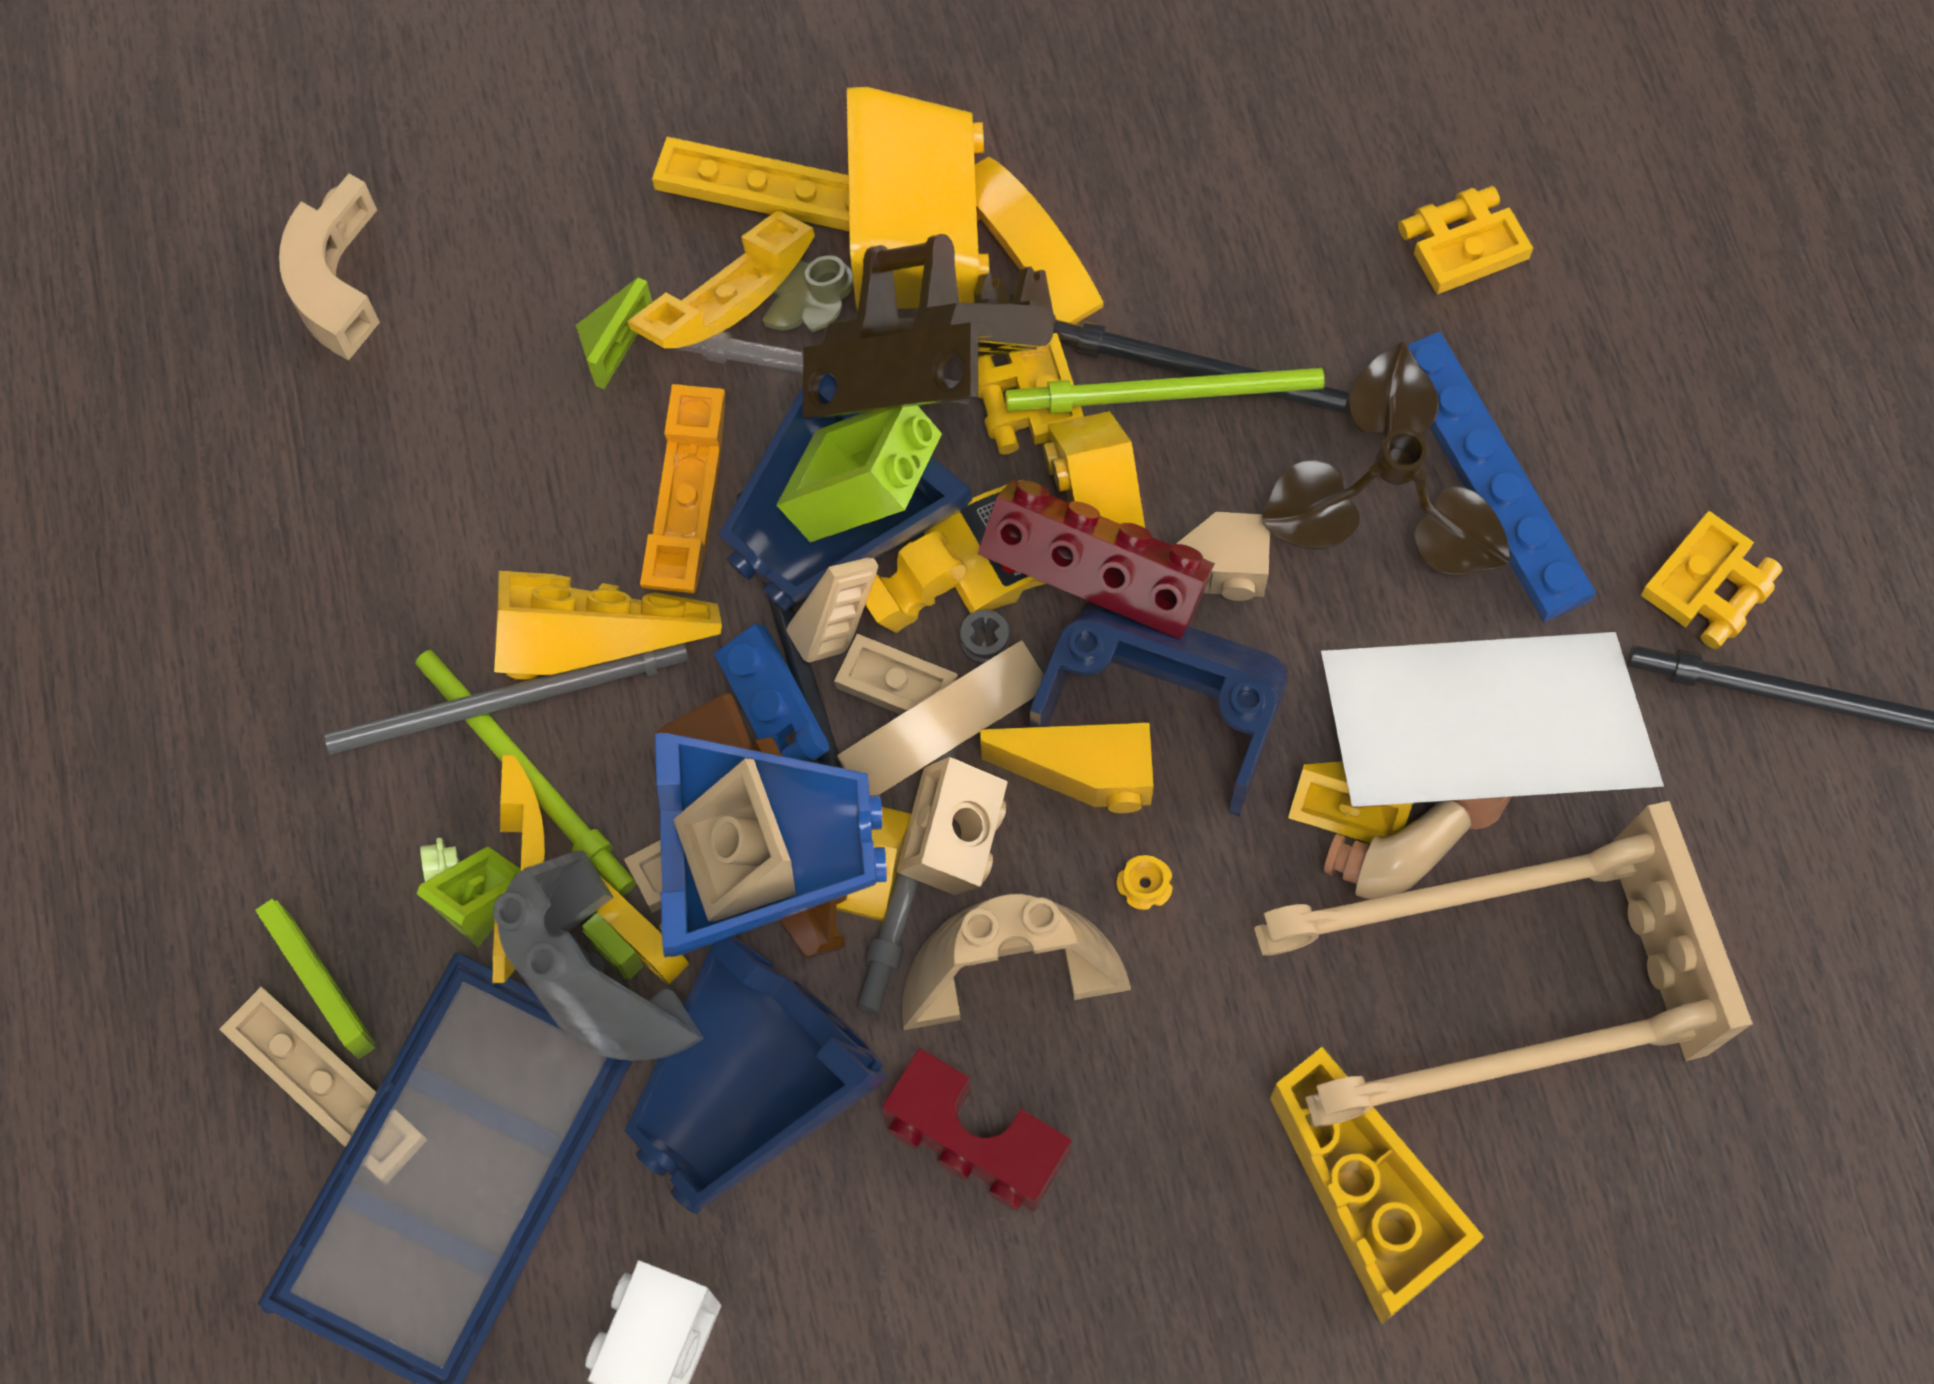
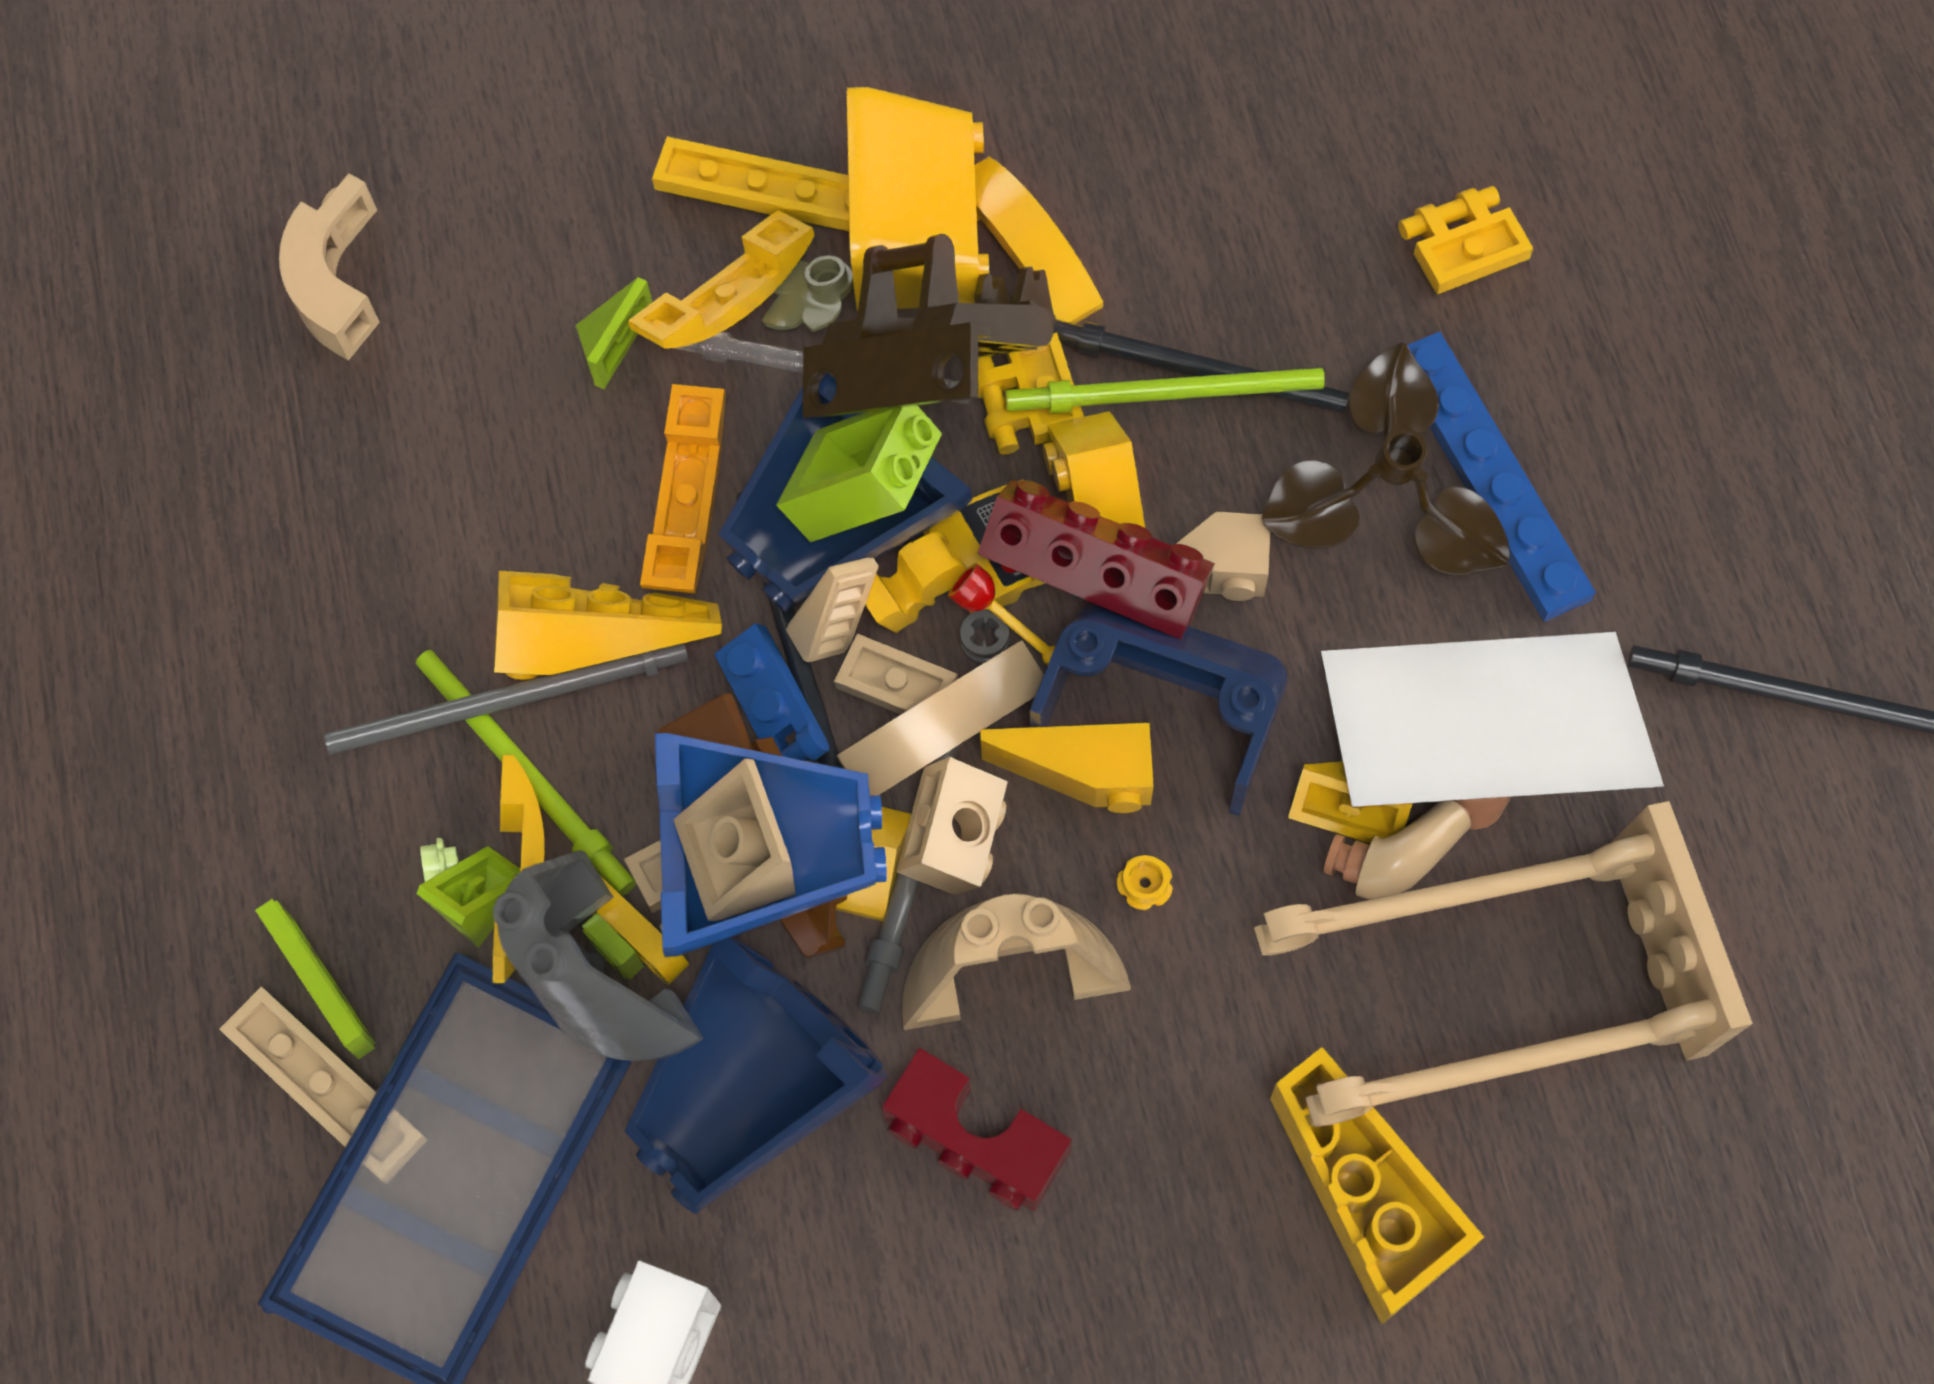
(977, 592): none -> red hinge
(1699, 568): yellow plate -> none

